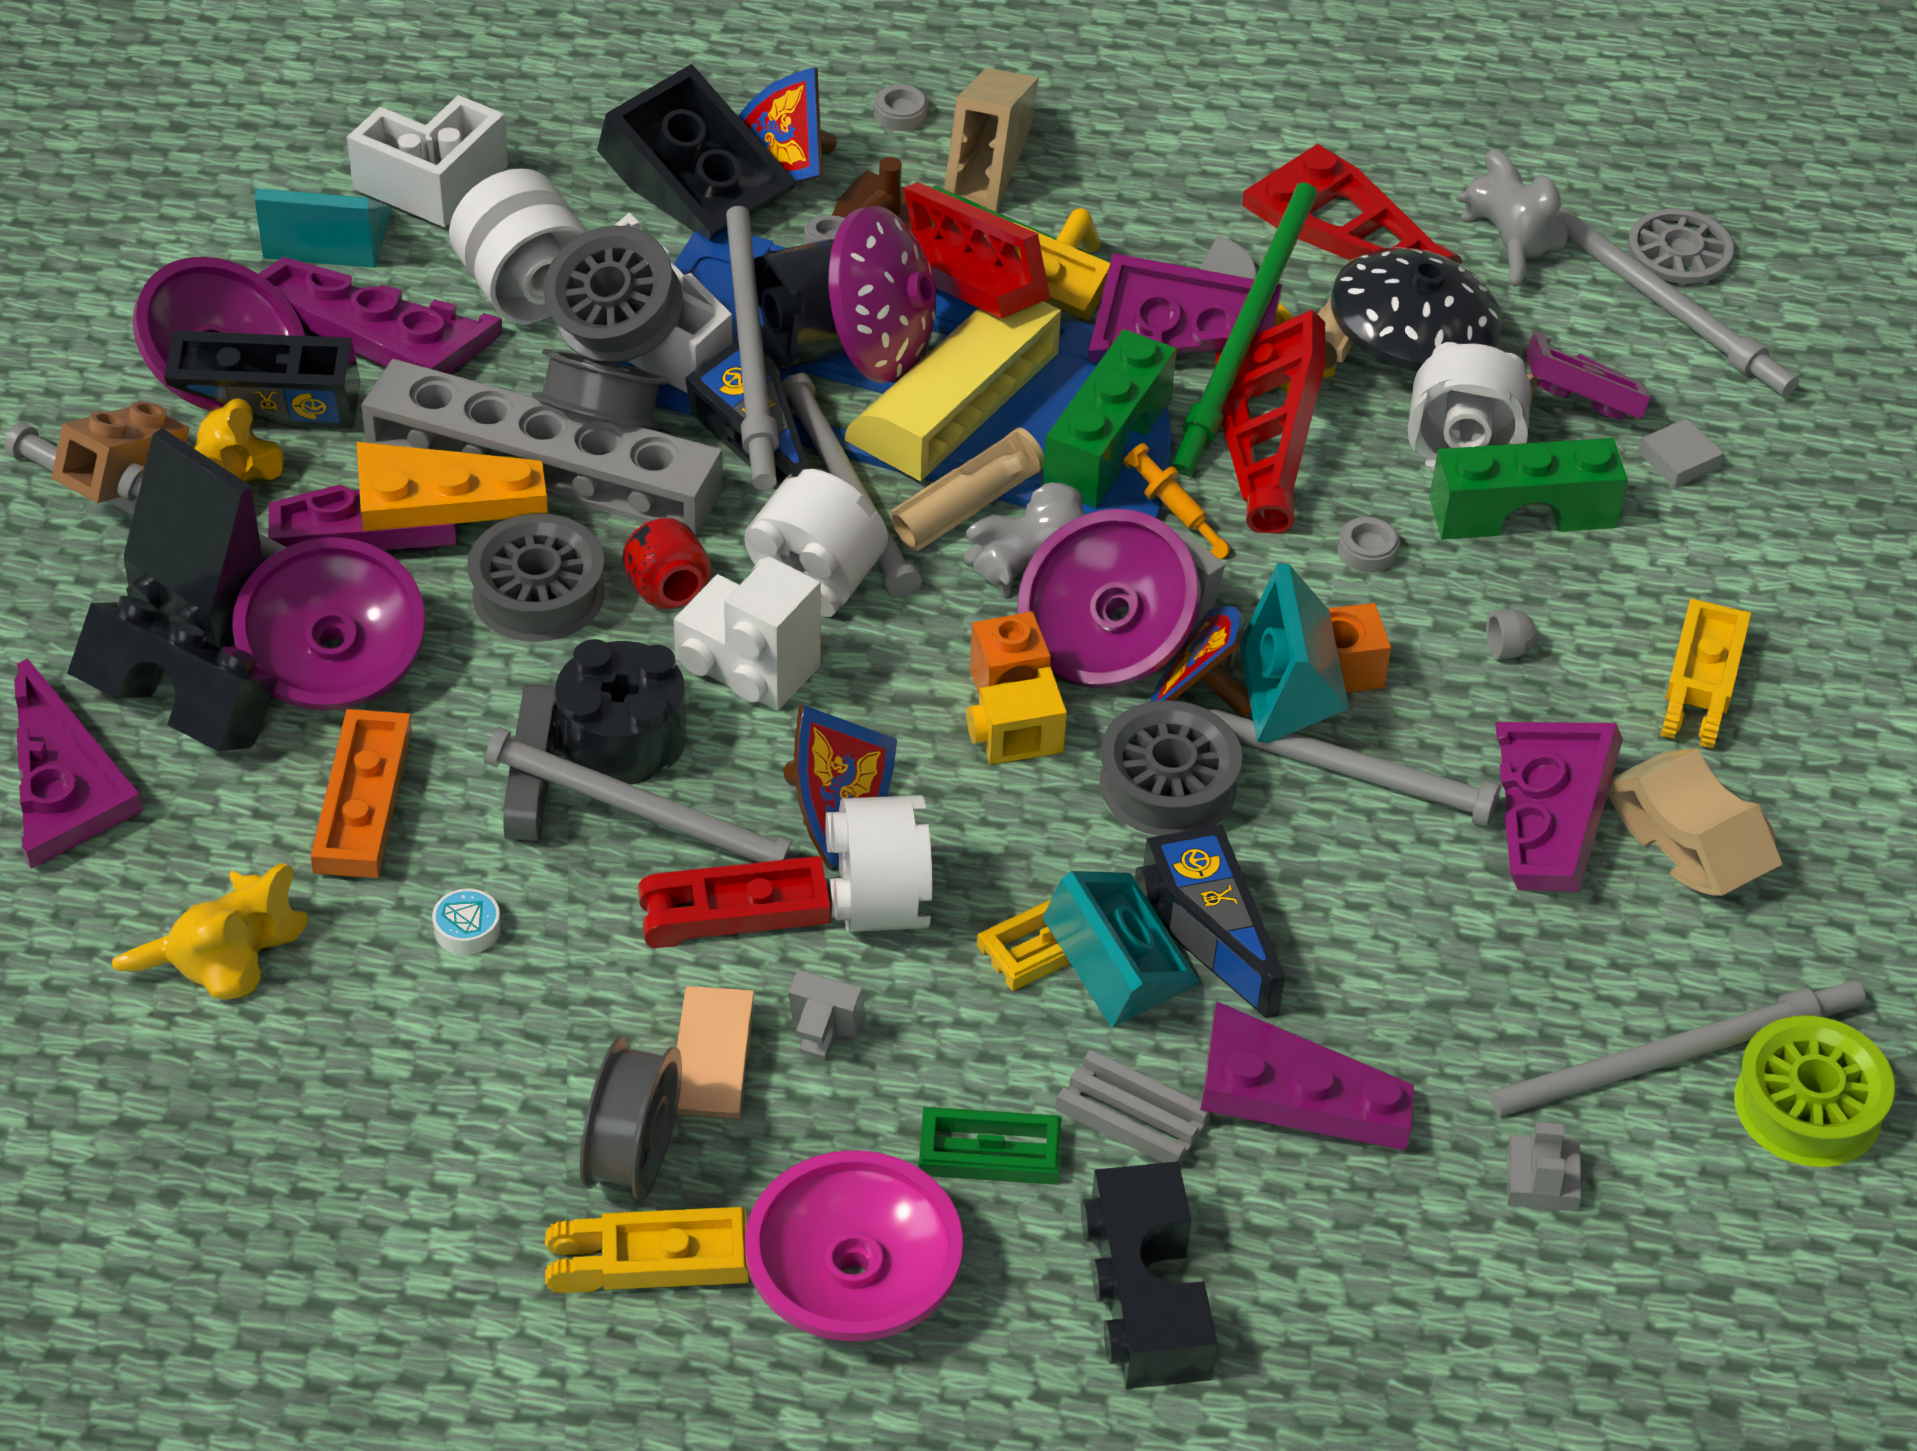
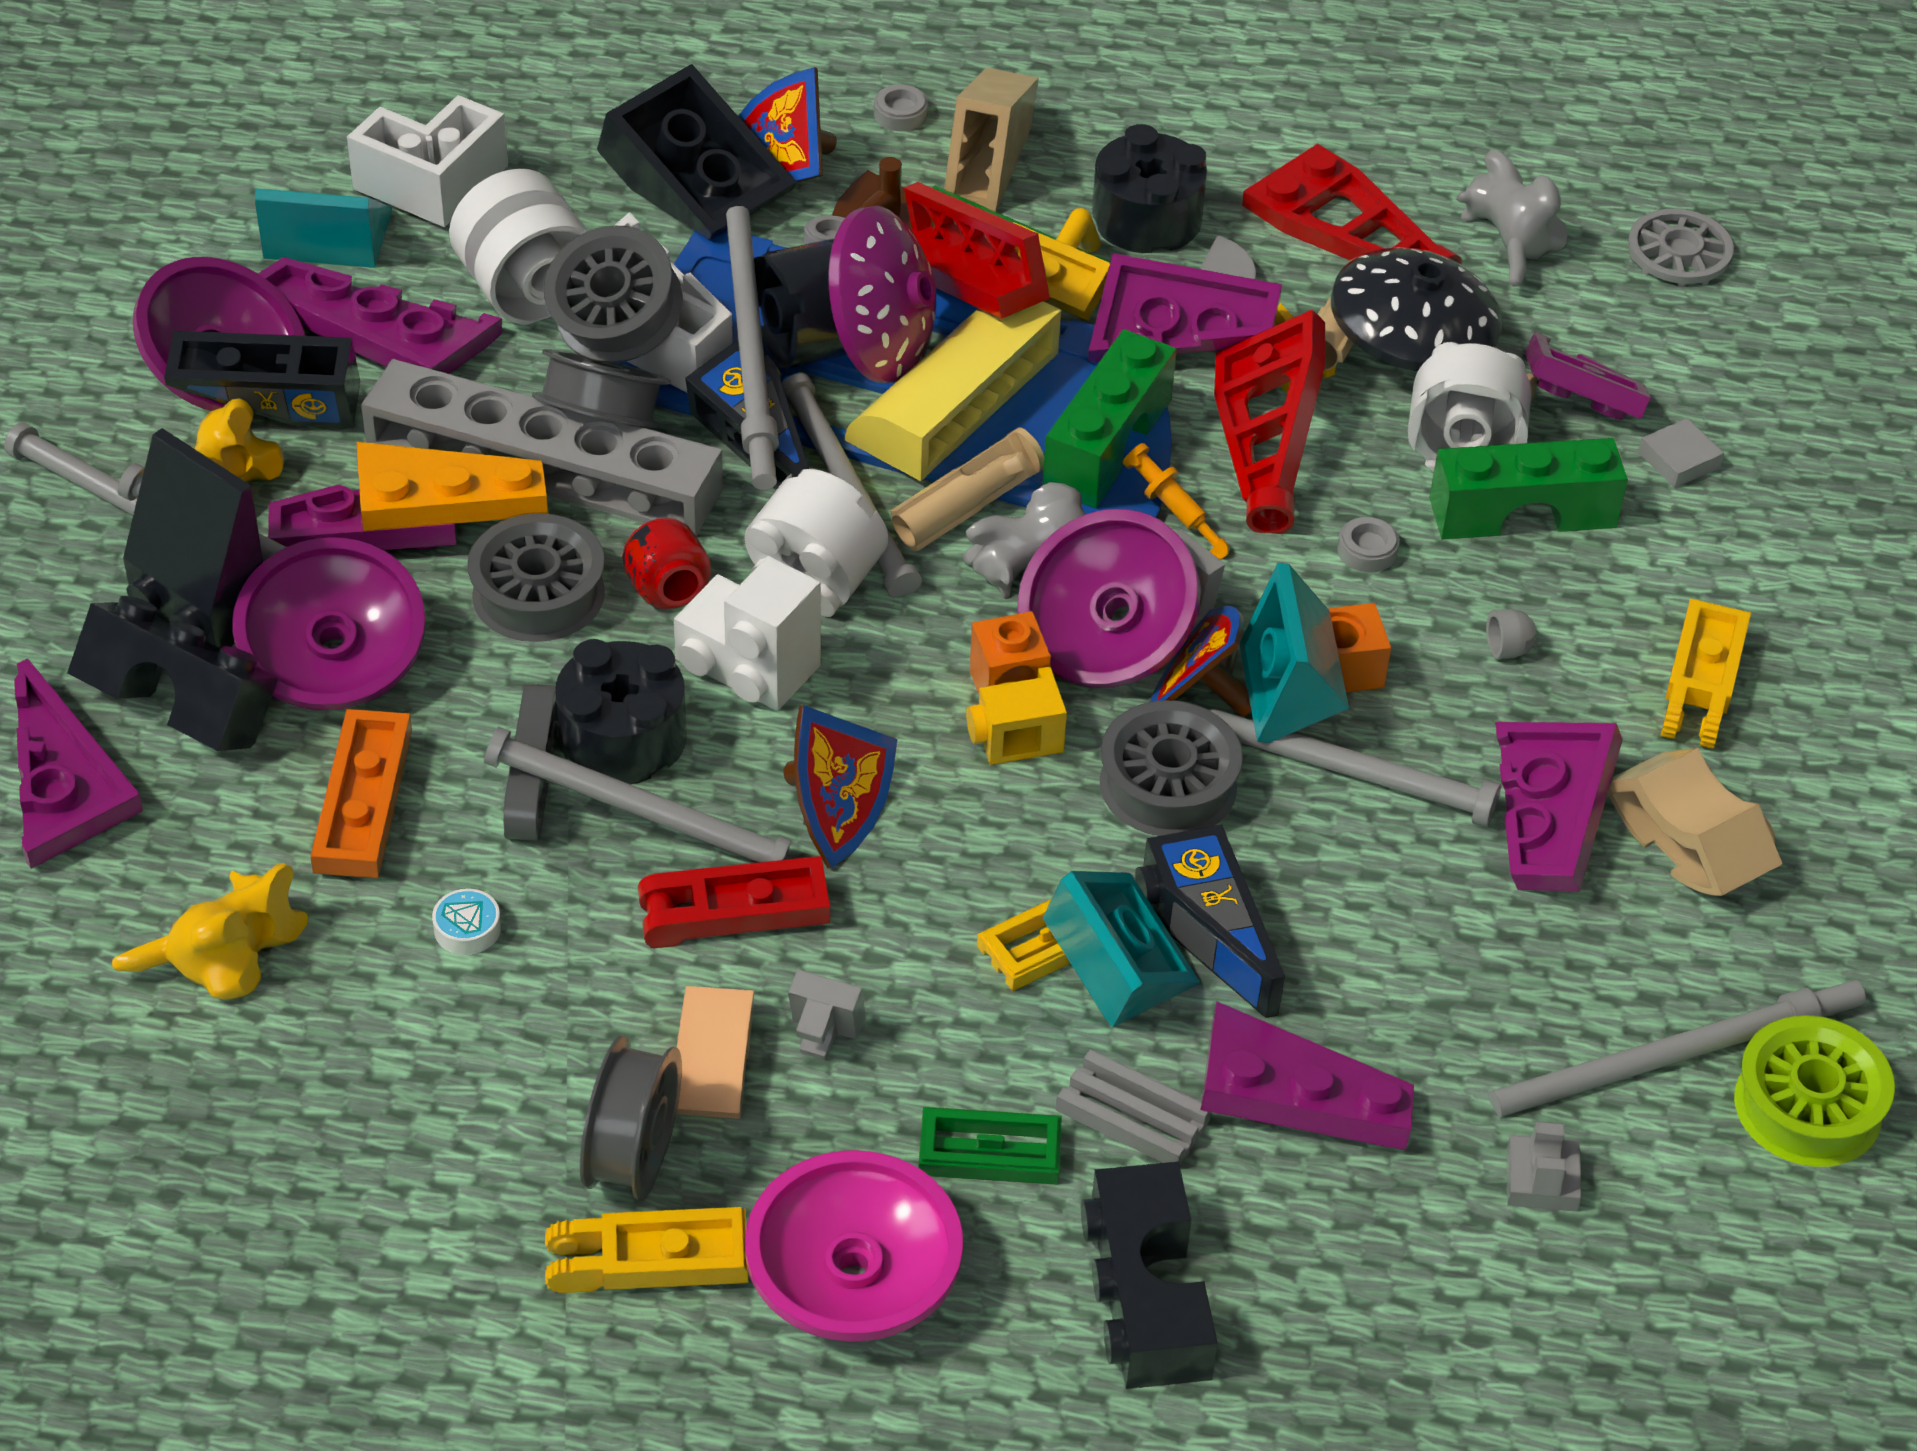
(101, 447): medium nougat brick -> none
(881, 863): white brick -> none
(1149, 190): none -> black brick
(1205, 416): green bar -> none
(1743, 353): light grey bar -> none

